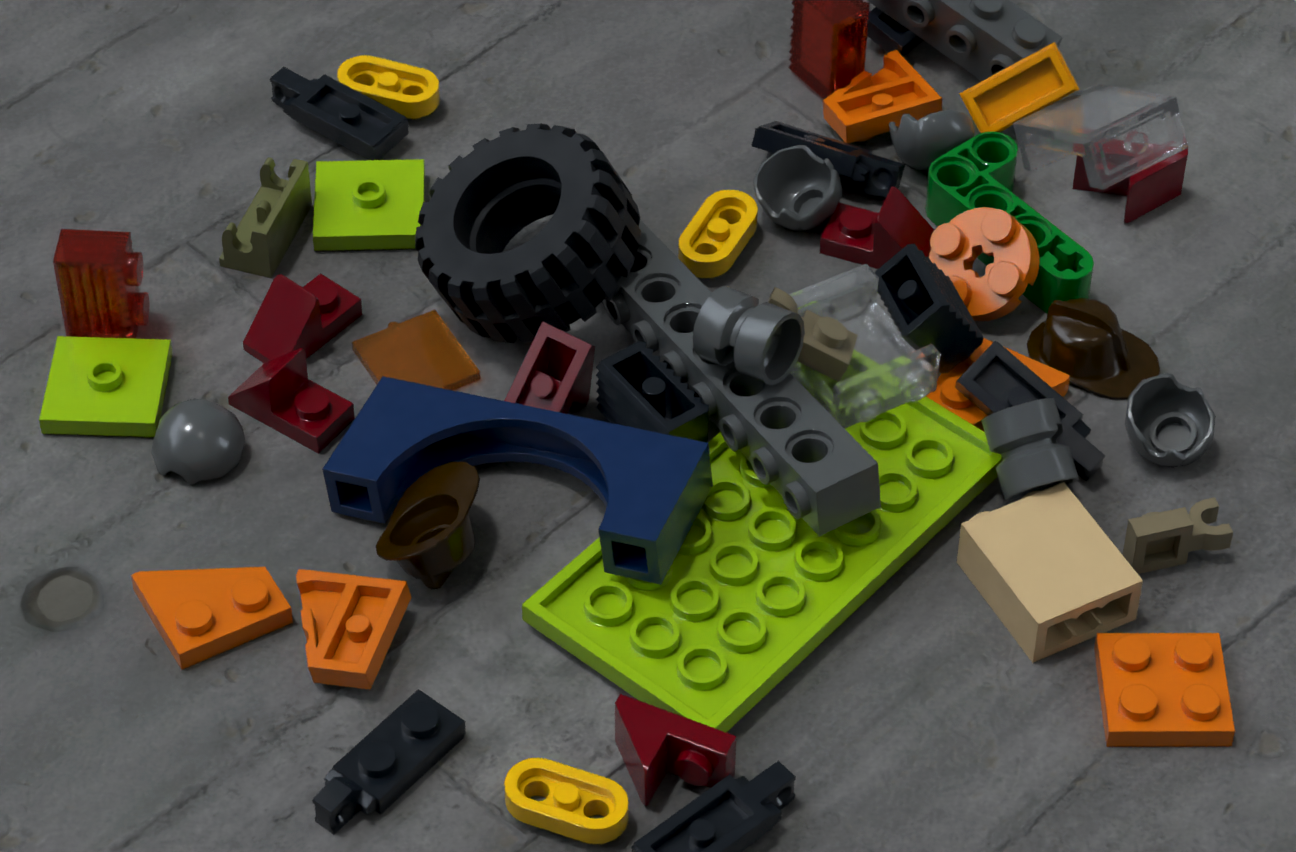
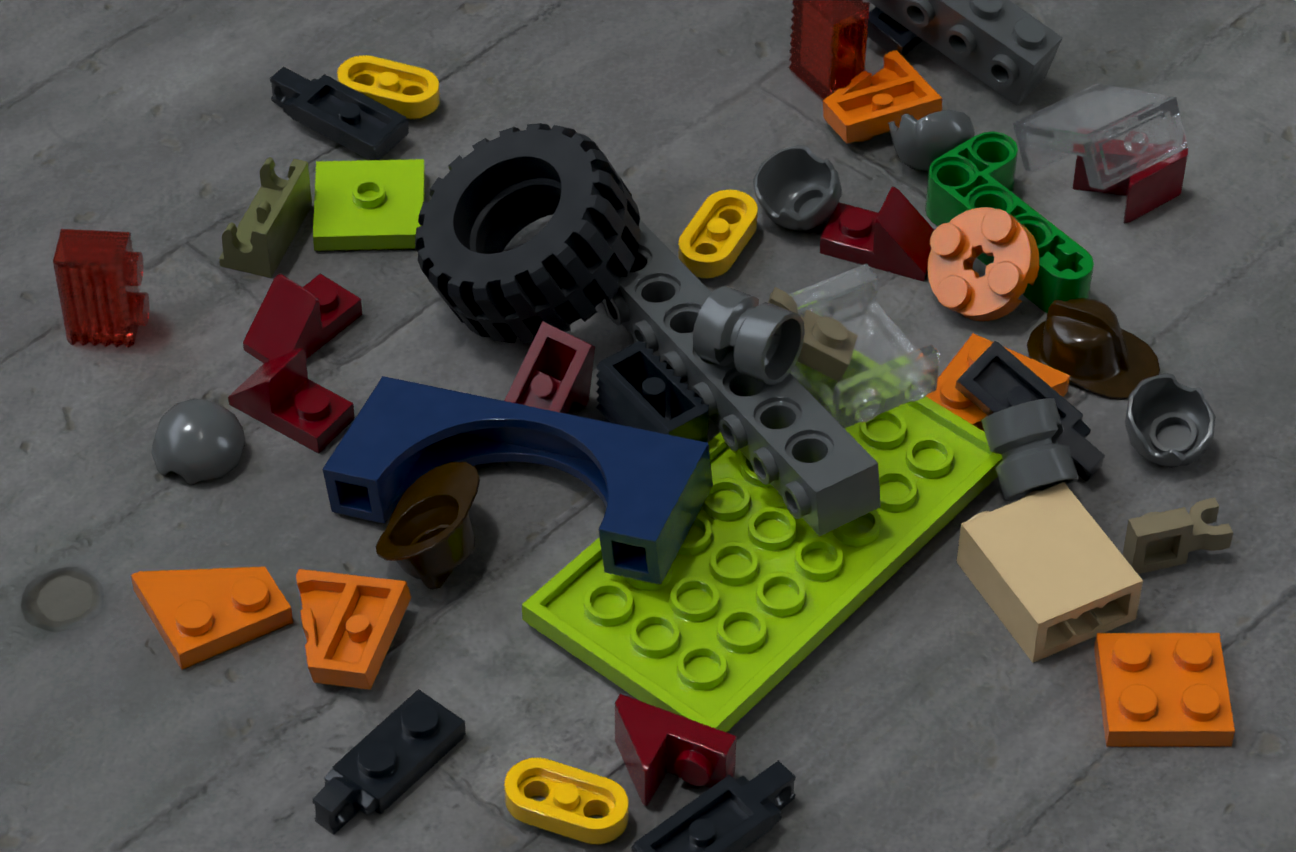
(106, 386): lime plate -> none
(417, 352): clear orange piece -> none
(872, 171): black hinge -> none
(927, 307): black brick -> none
(1020, 90): light orange tile -> none

